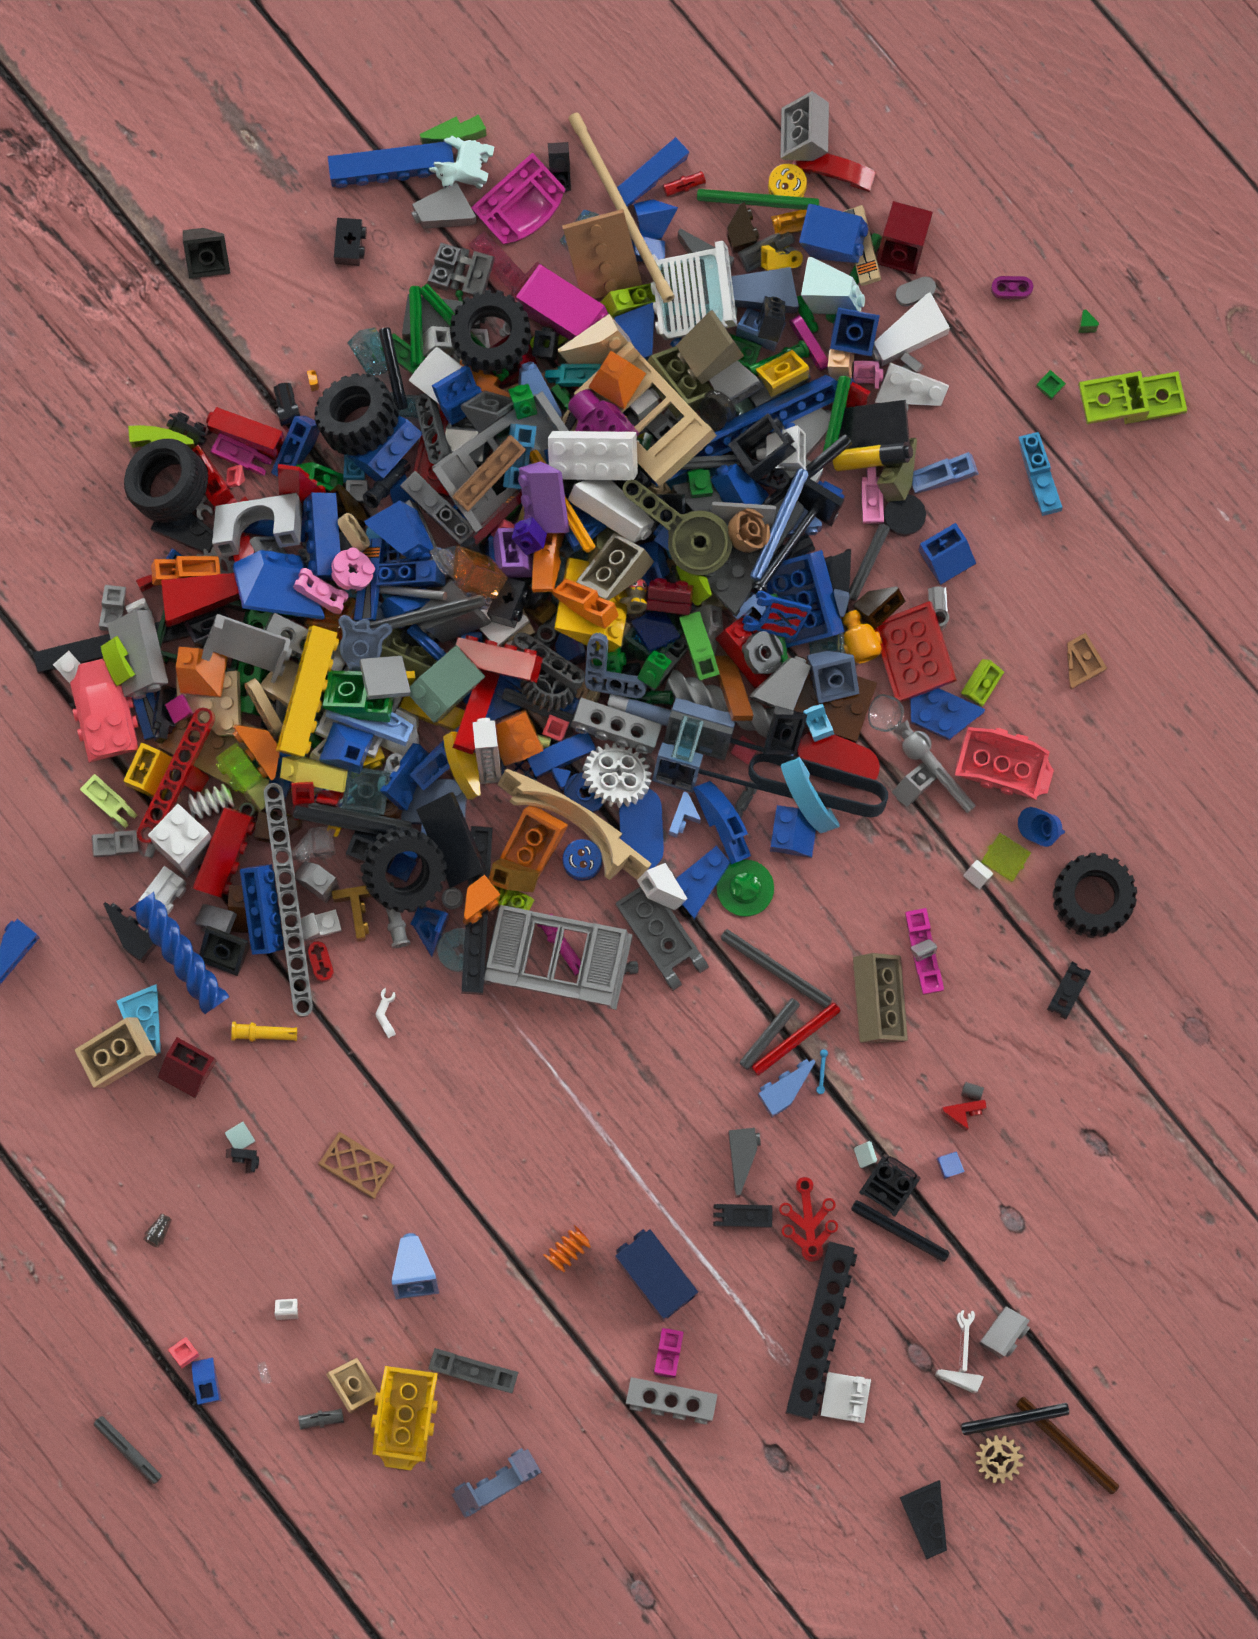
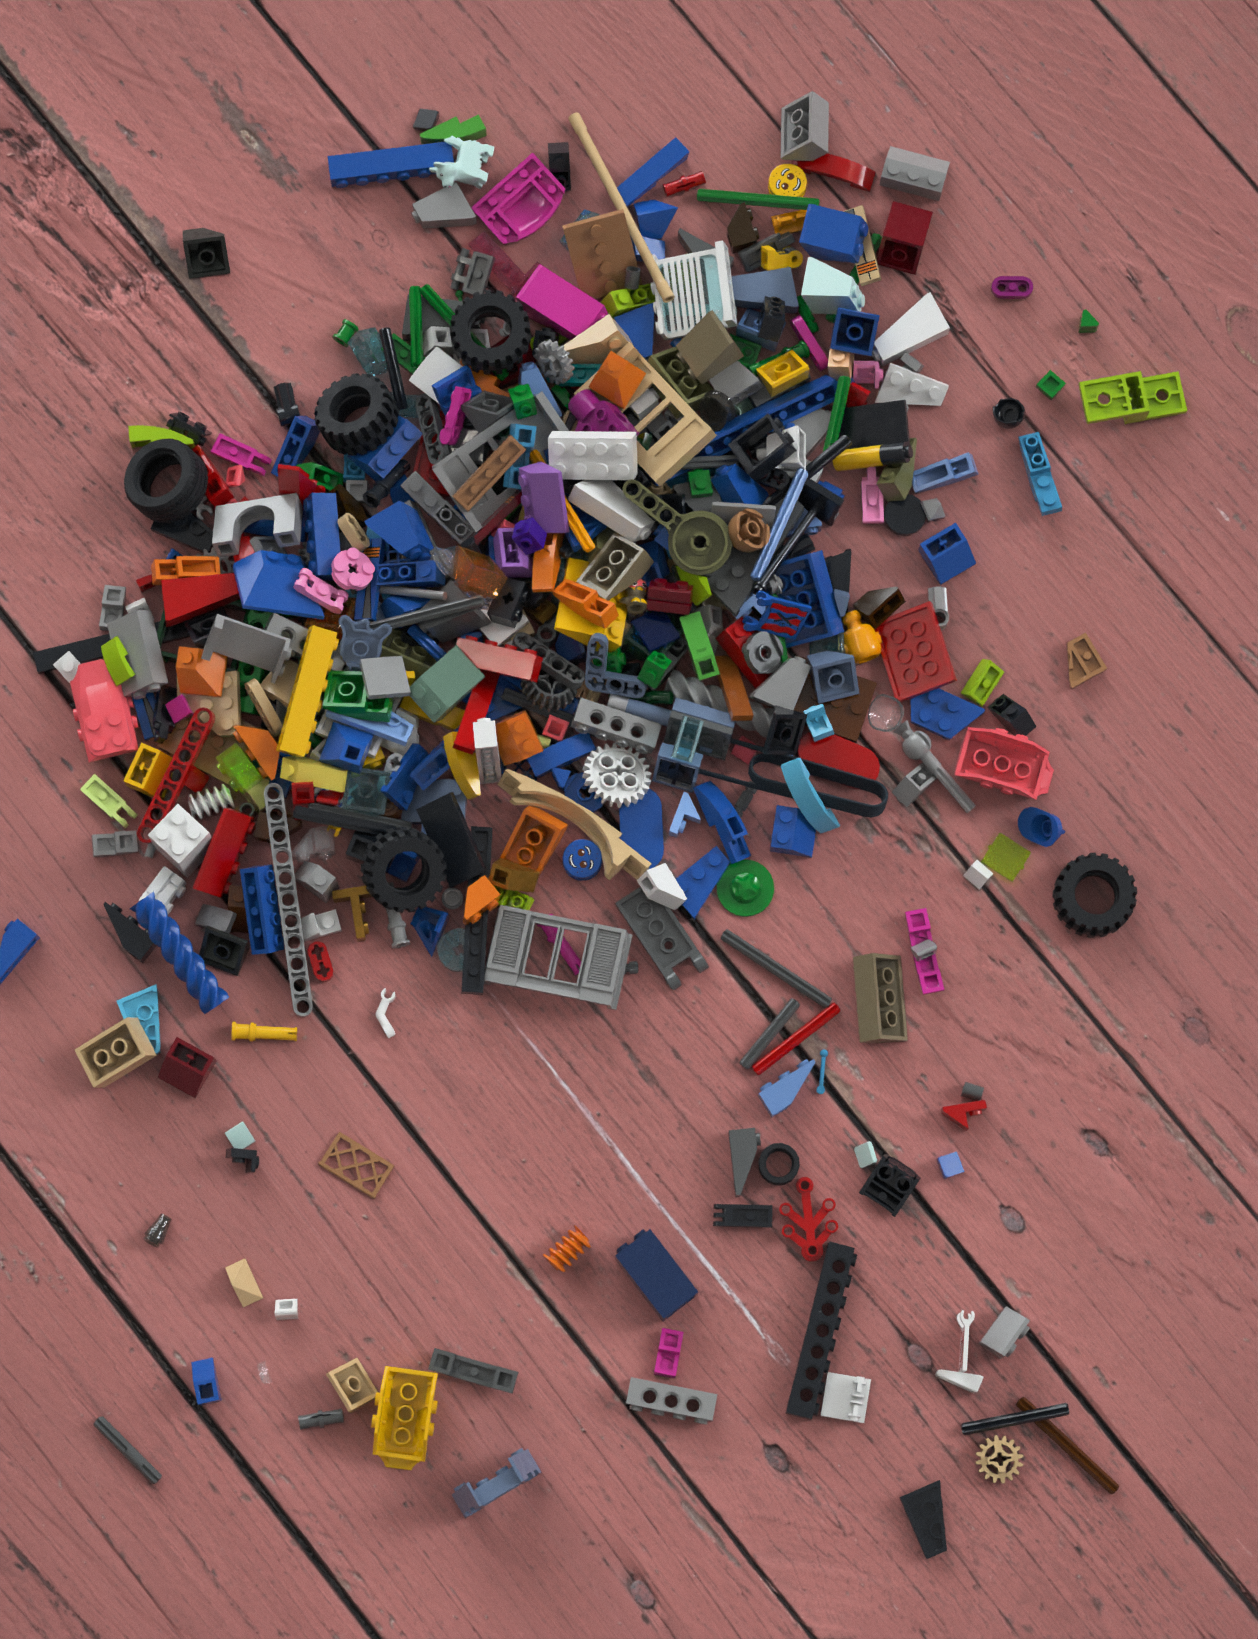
(183, 1352): coral plate -> none
(244, 1283): none -> tan slope
(247, 431): red slope -> none
(313, 380): light orange tile -> none
(345, 333): none -> green bush
(349, 253): black brick -> none
(412, 1270): slope -> none
(426, 119): none -> black slope
(443, 266): flat silver slope -> none
(455, 416): none -> dark pink hinge
(554, 362): none -> light grey gear
(632, 277): none -> dark grey hinge
(775, 585): none -> light grey plate
(776, 1147): none -> black tyre
(868, 561): dark grey axle -> none
(900, 1231): black axle -> none
(914, 173): none -> light grey slope
(915, 290): light grey tile -> none
(933, 509): none -> light grey slope
(1008, 413): none -> black hair
(1012, 716): none -> black slope
(1068, 990): black plate -> none

